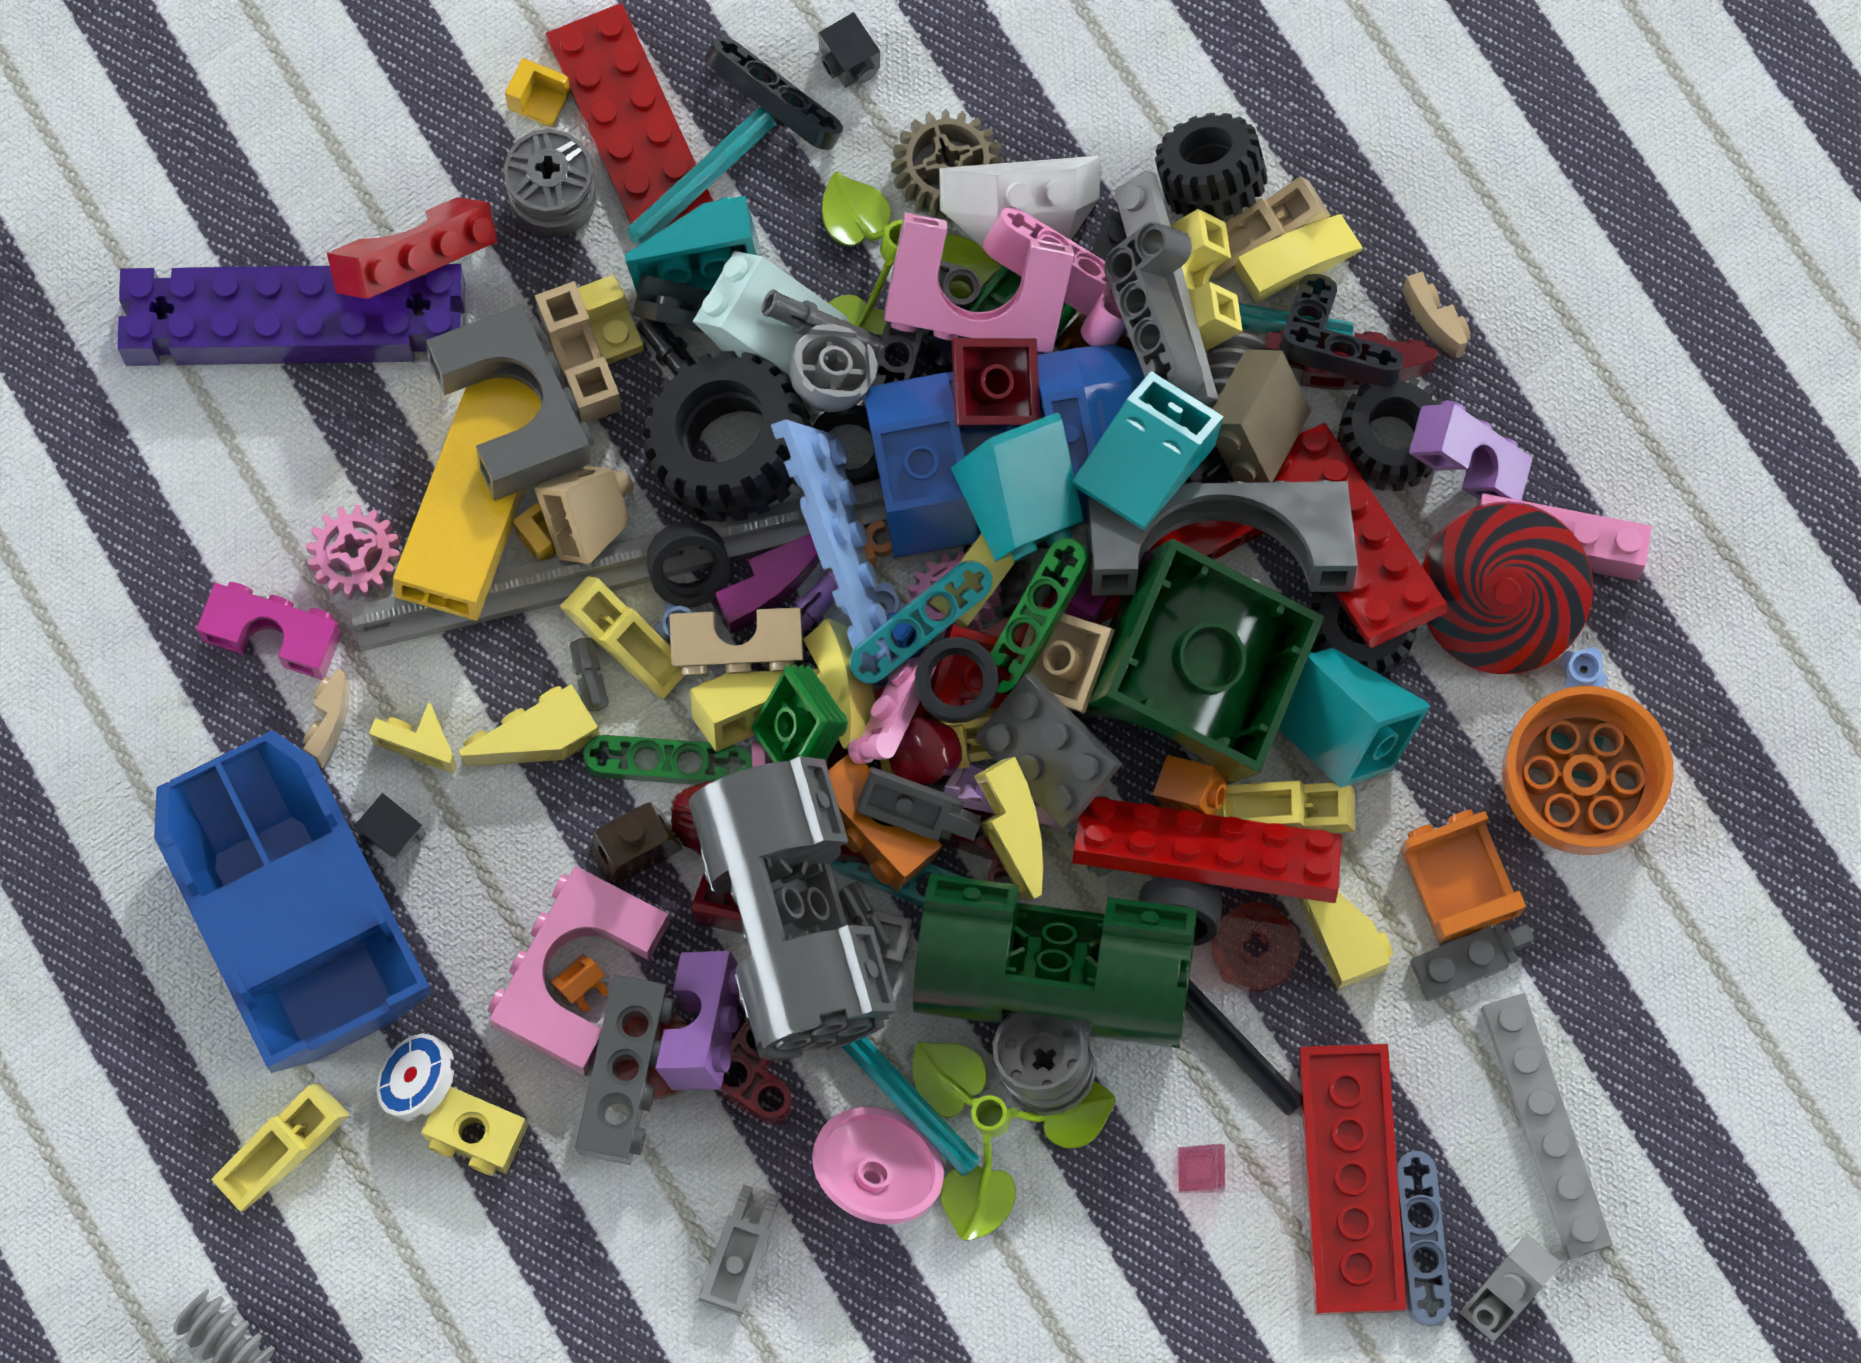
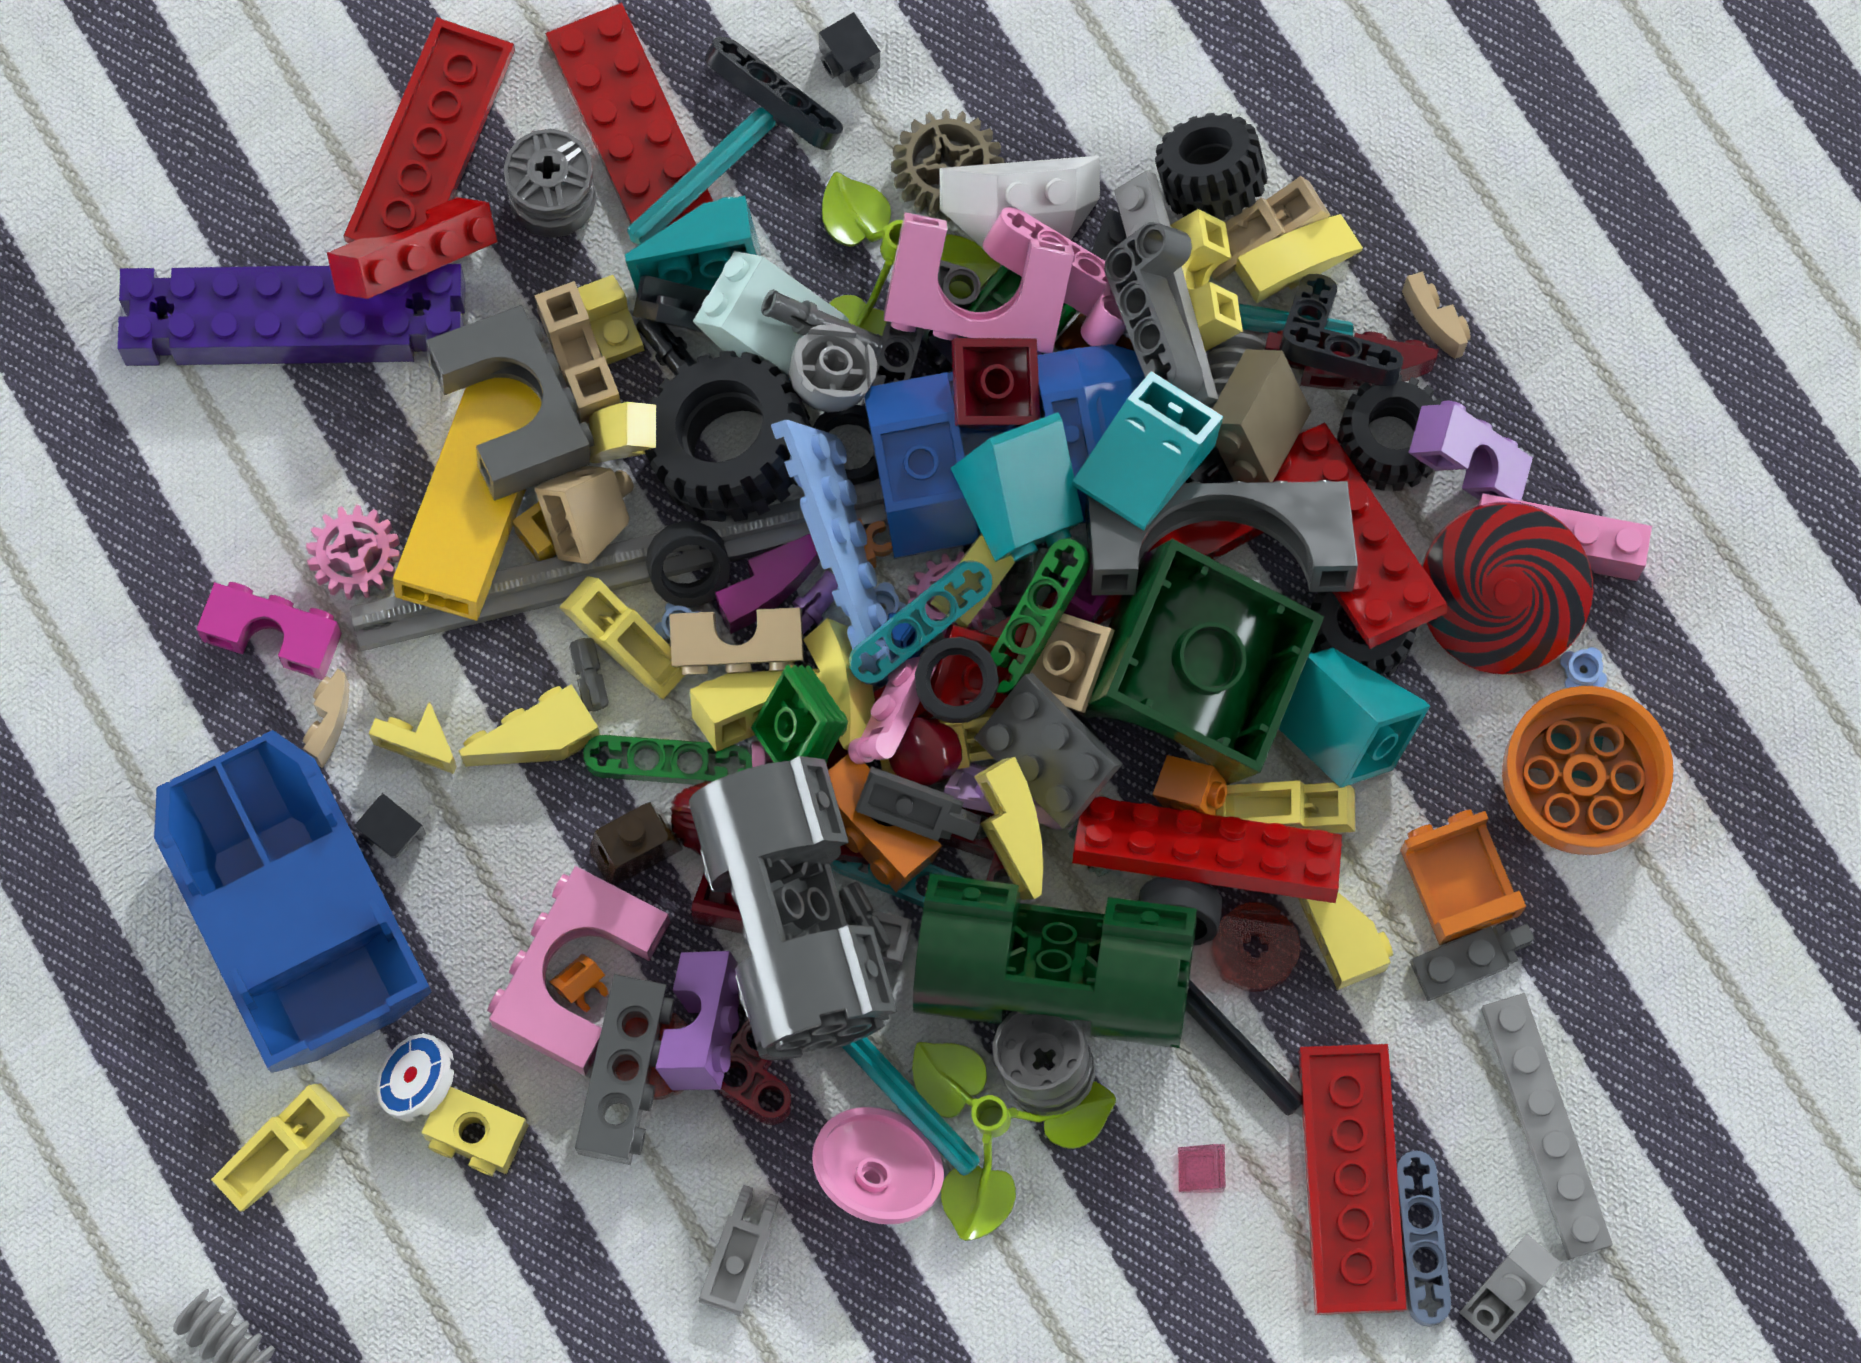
(432, 130): none -> red plate
(537, 92): yellow panel -> none
(622, 431): none -> light yellow slope

